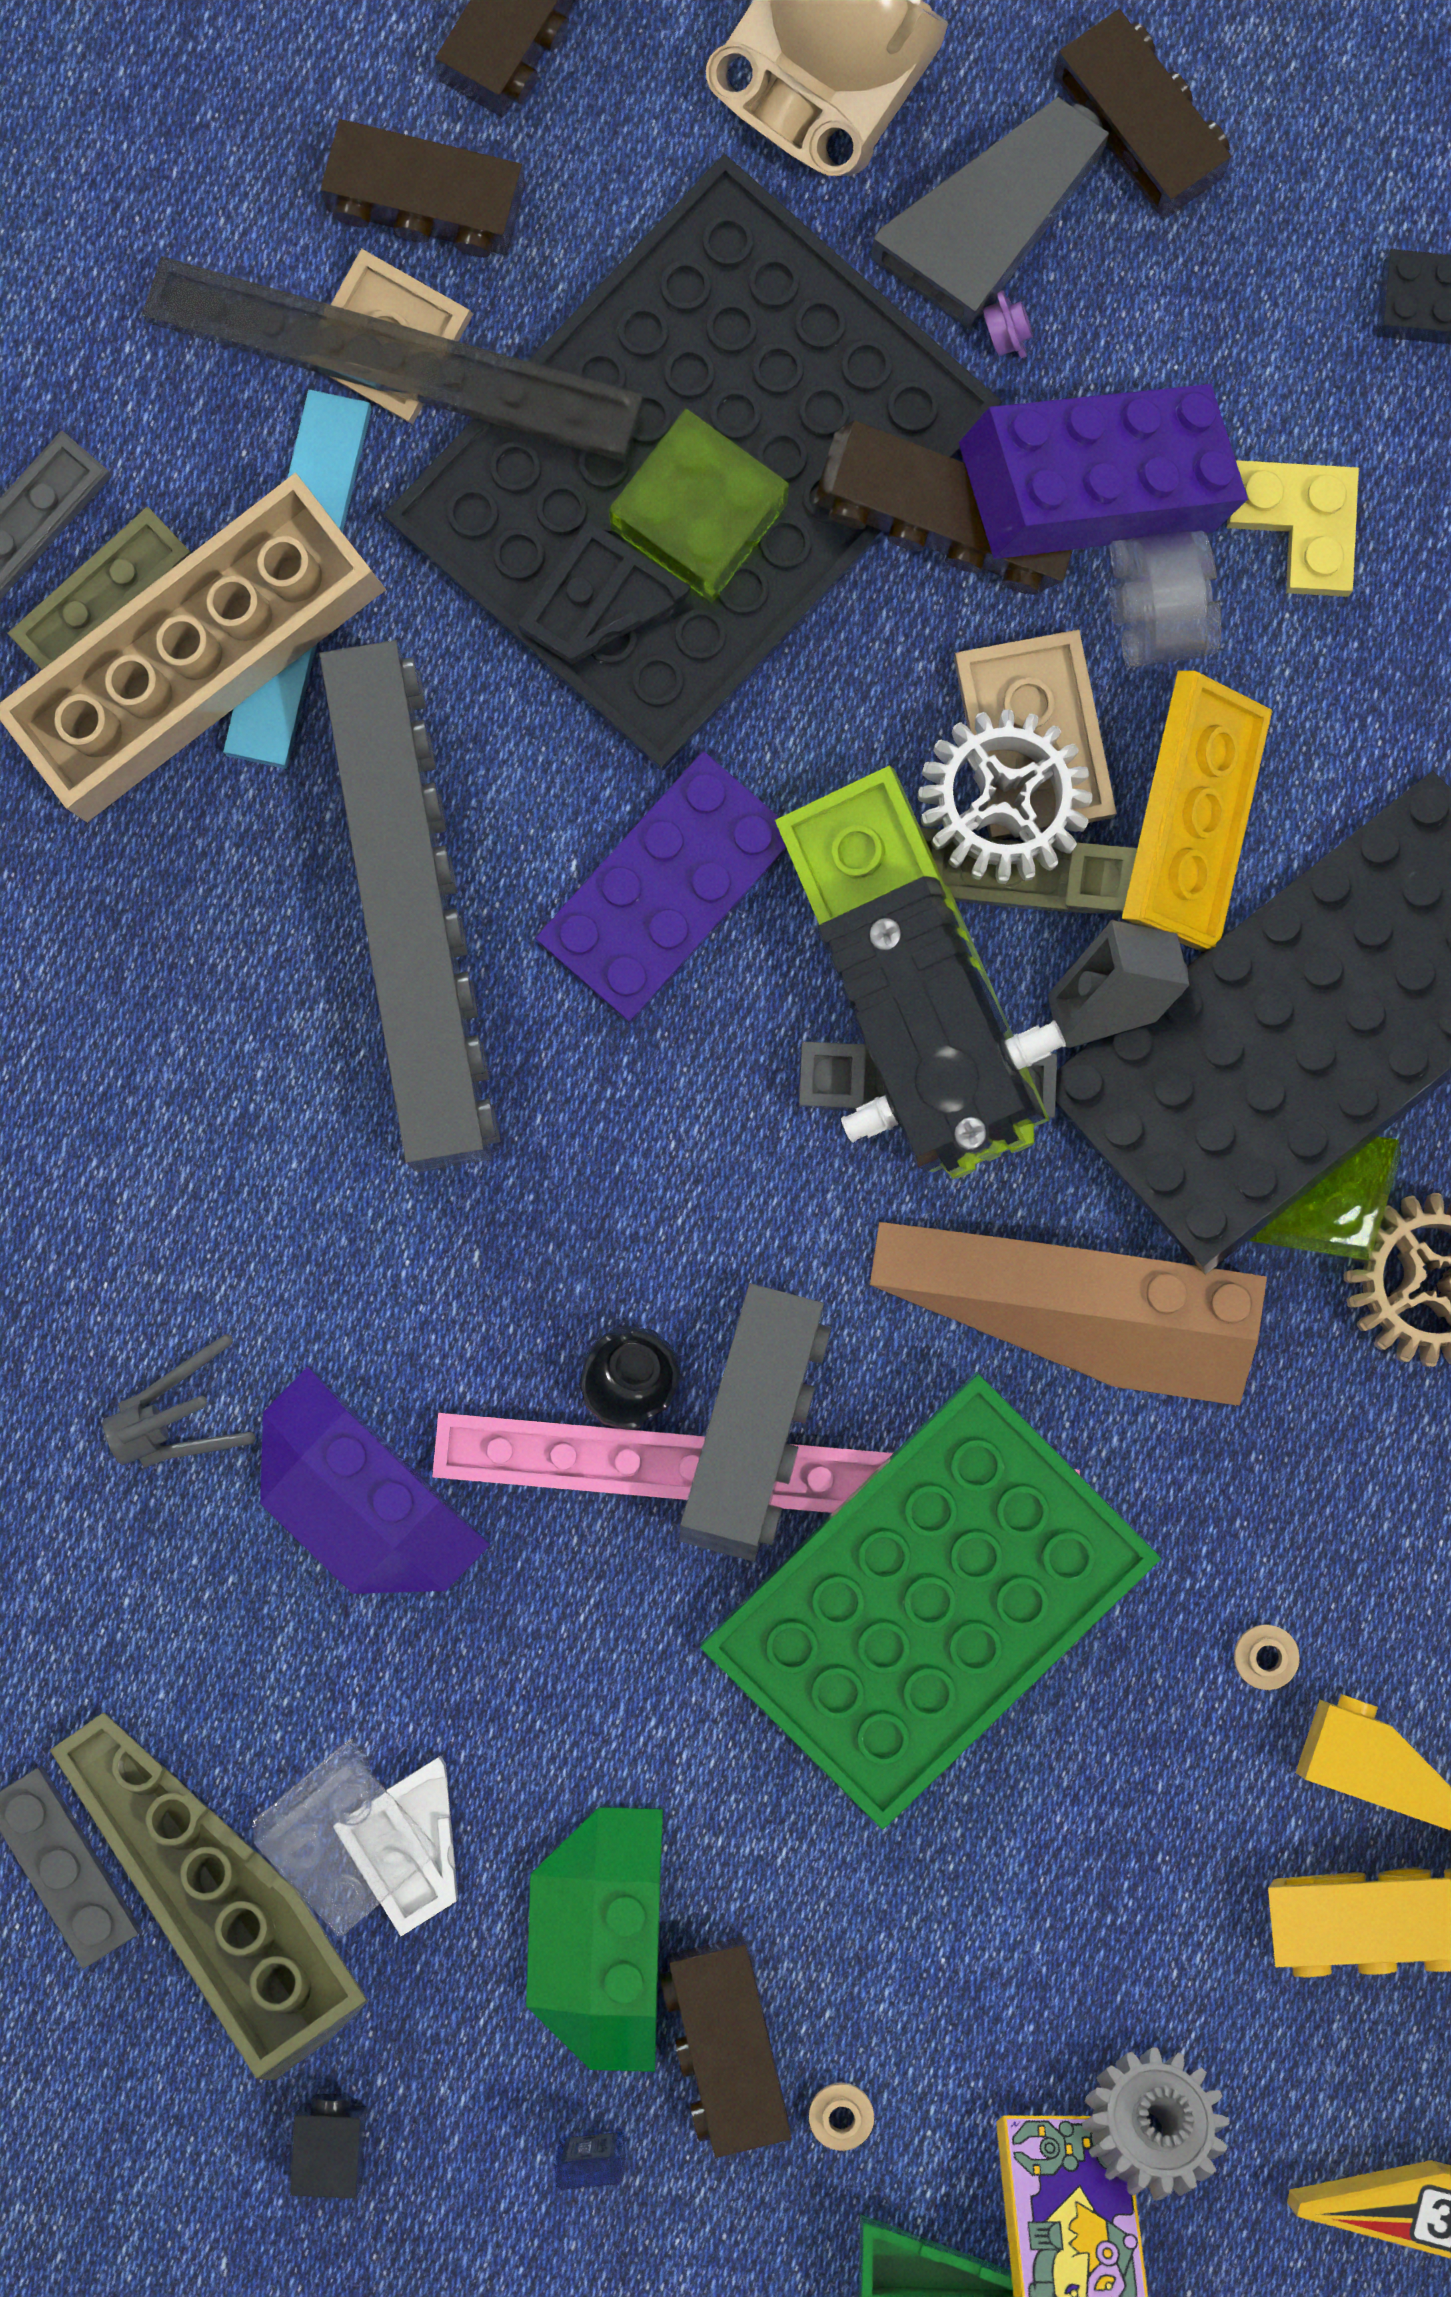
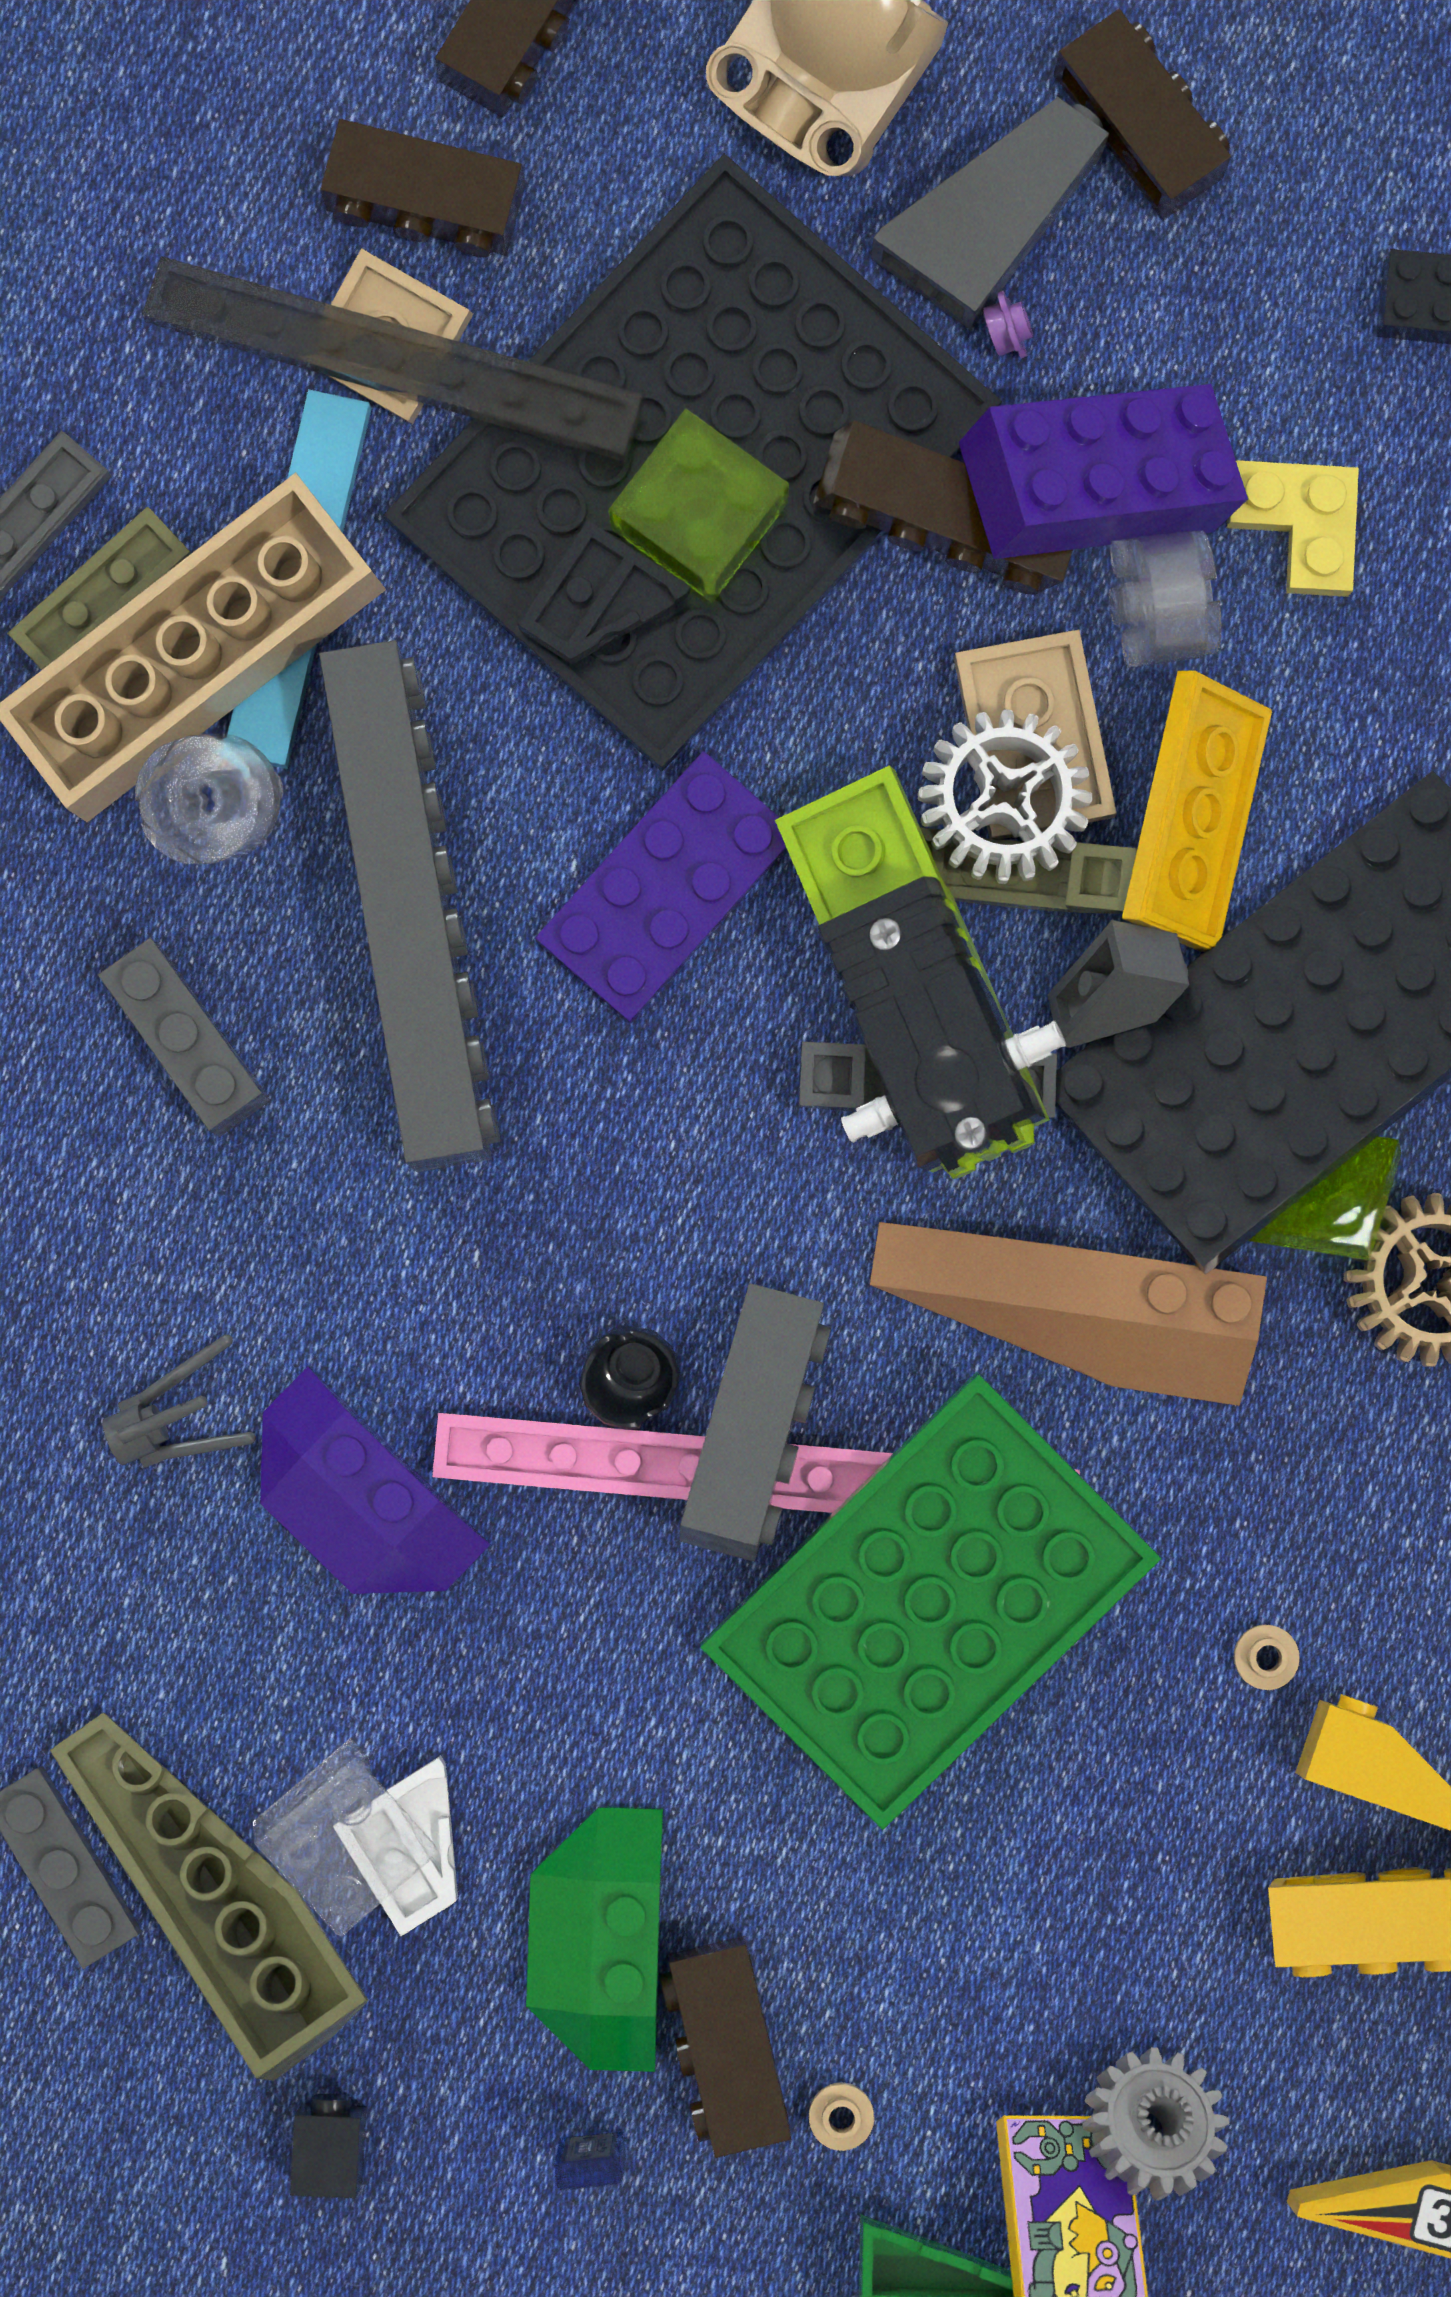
(173, 803): none -> clear brick
(184, 1037): none -> dark grey brick

